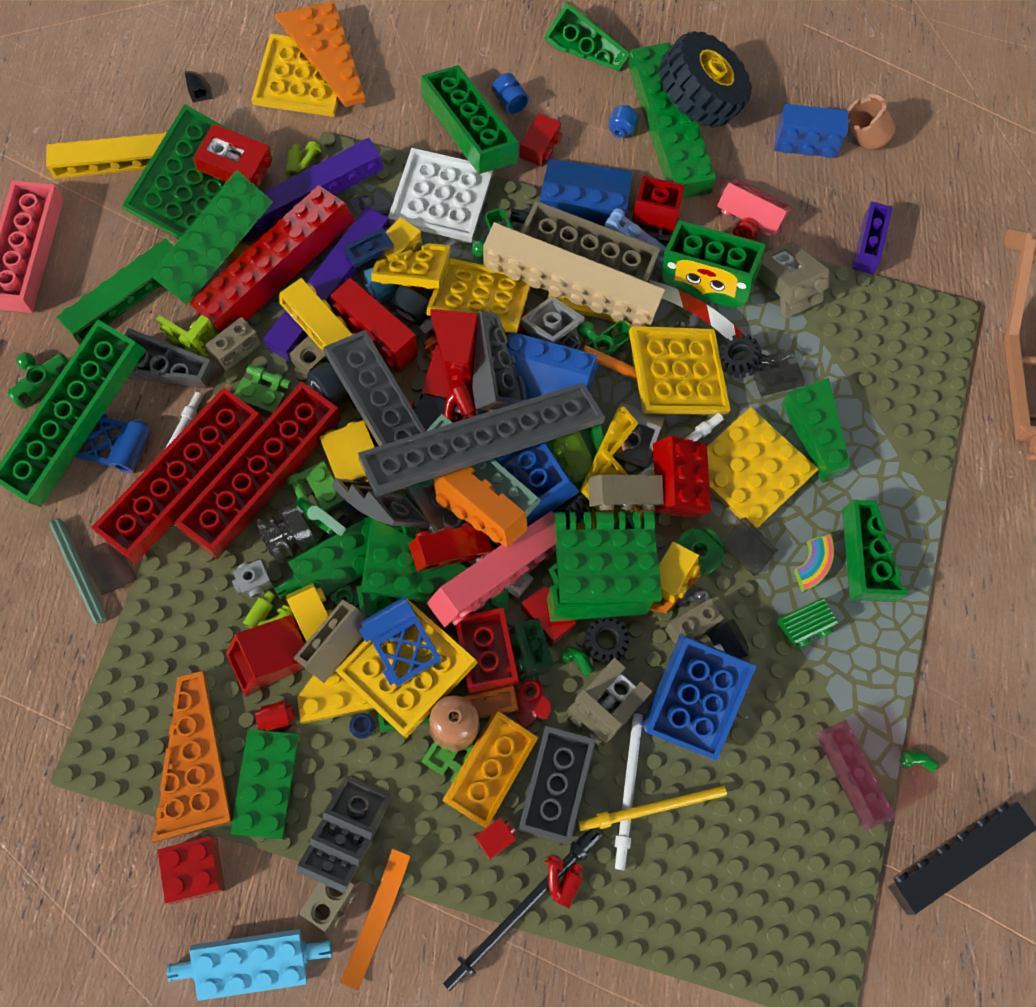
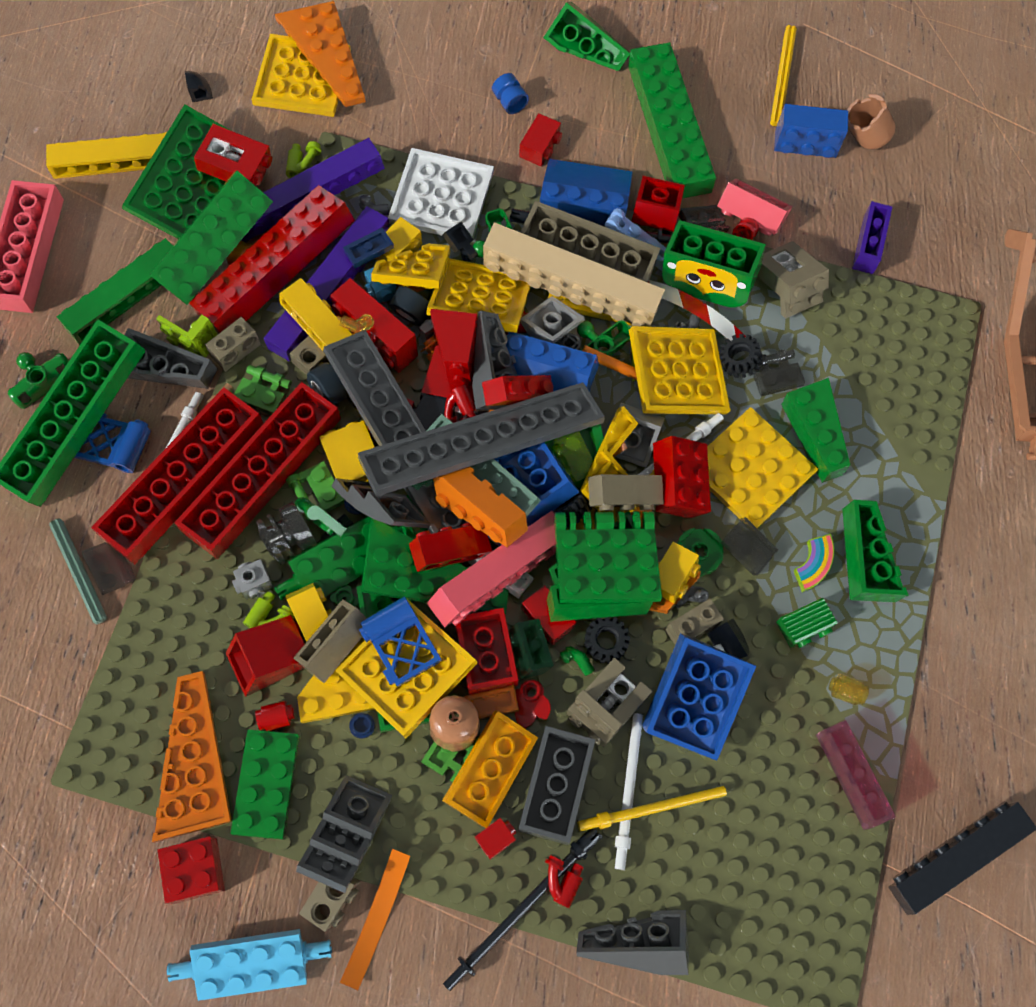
(363, 323): none -> clear yellow arm
(460, 239): none -> black plate
(469, 119): green brick -> none
(515, 389): none -> red brick
(623, 121): blue head -> none
(646, 944): none -> dark grey wedge
(704, 216): none -> clear smoke plate
(705, 79): black wheel -> none
(783, 74): none -> yellow axle
(848, 689): none -> clear yellow brick
(915, 757): green arm -> none

